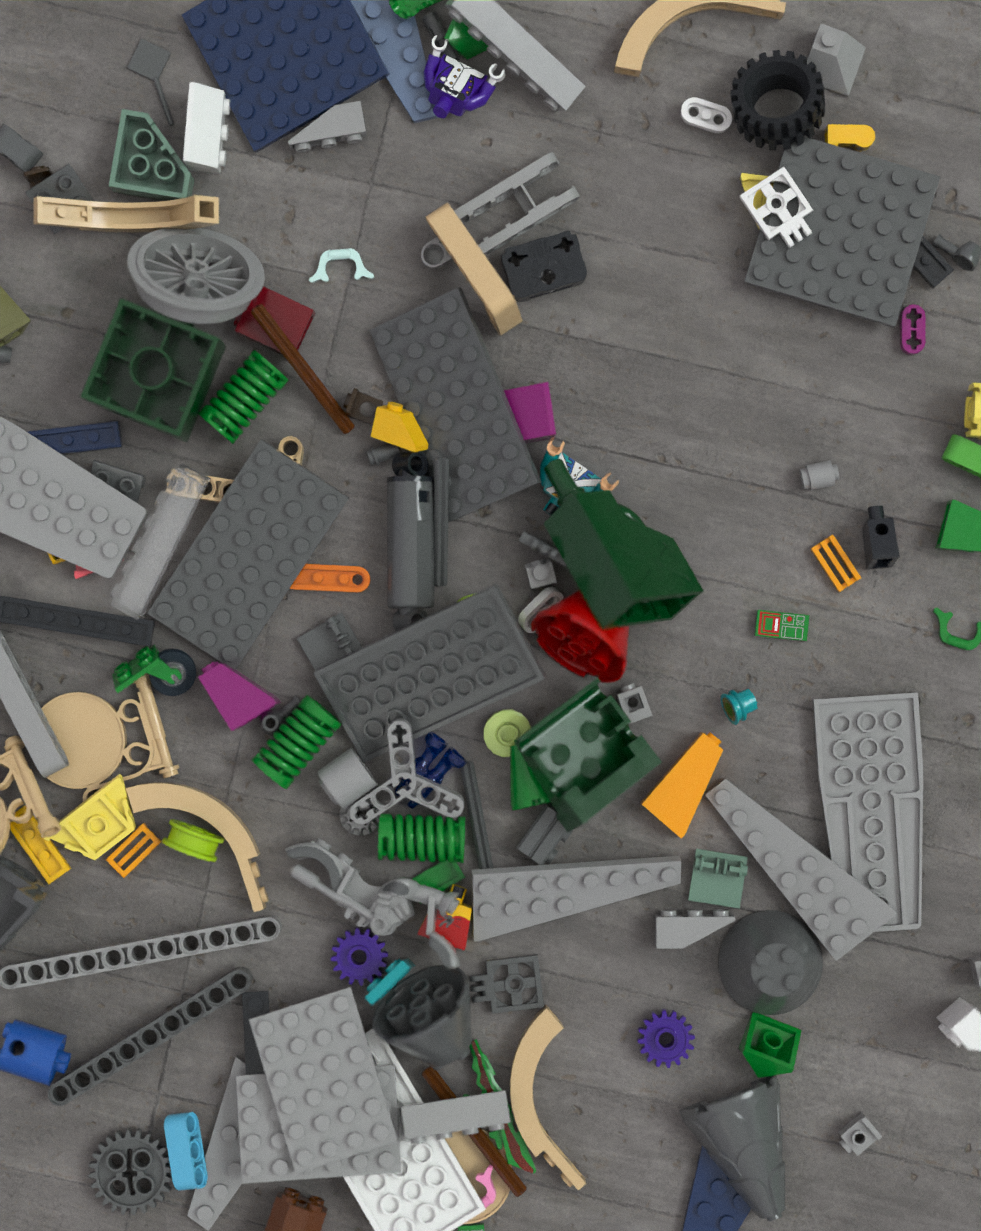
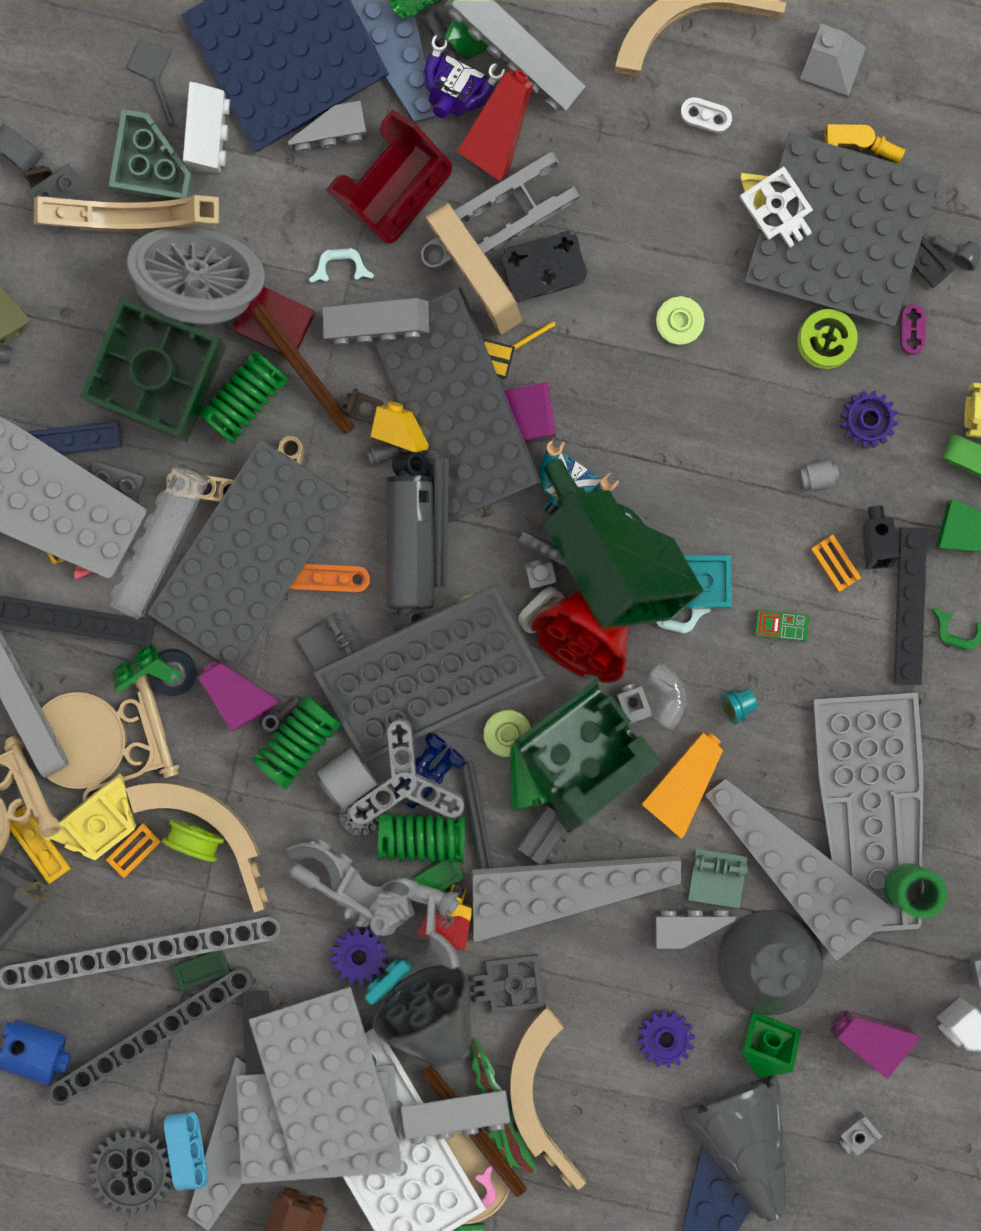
(201, 969): none -> dark green tile
(376, 320): none -> light grey brick
(397, 182): none -> dark red windscreen
(497, 129): none -> red slope
(502, 354): none -> piece
(672, 696): none -> clear cylinder
(680, 320): none -> yellowish green wheel
(683, 627): none -> light aqua helmet
(715, 579): none -> teal plate
(773, 74): black tyre -> none
(808, 332): none -> lime wheel
(875, 1040): none -> magenta slope
(879, 409): none -> dark purple gear
(887, 149): none -> yellow pin
(910, 606): none -> black plate
(933, 895): none -> green piece

